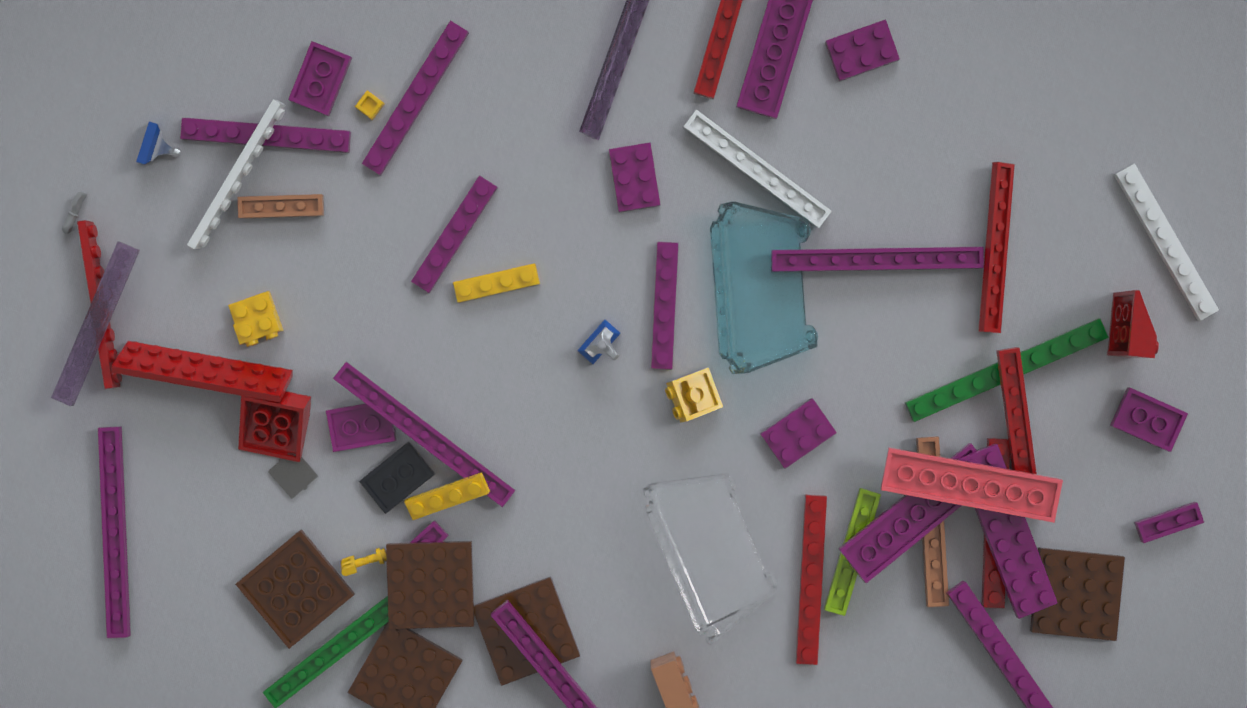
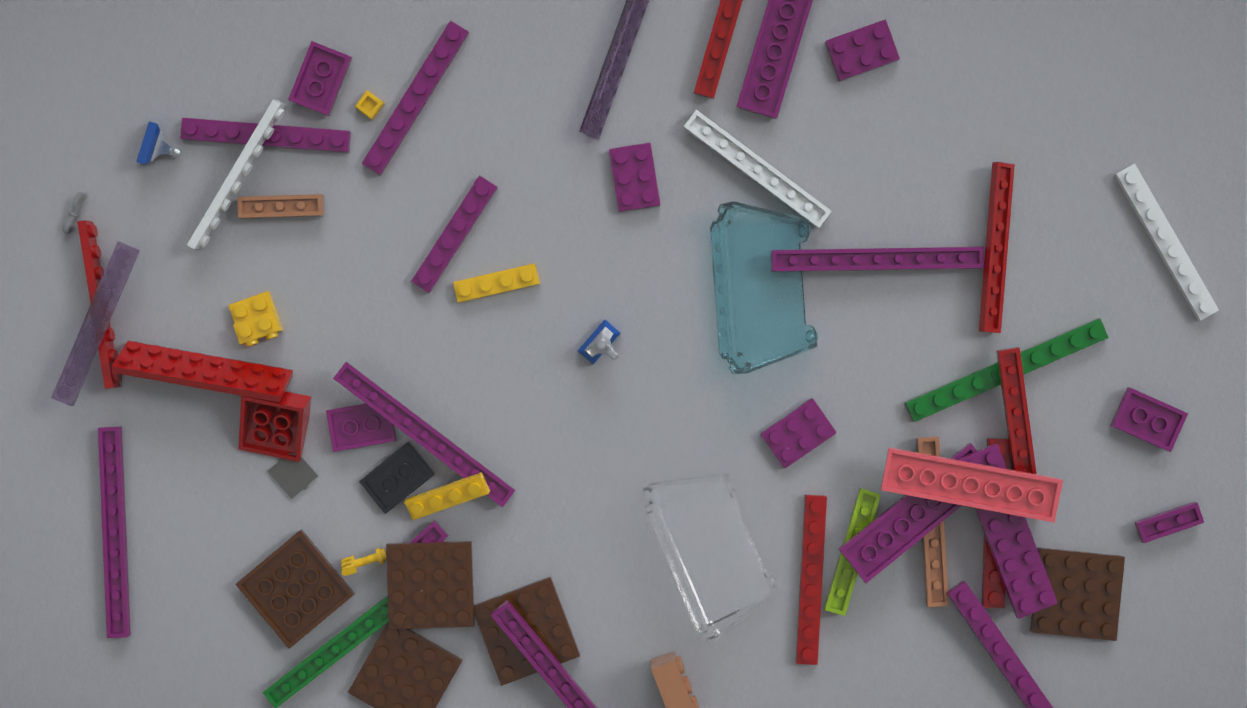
(664, 305): magenta plate -> none
(693, 395): yellow plate -> none
(1131, 327): red slope -> none

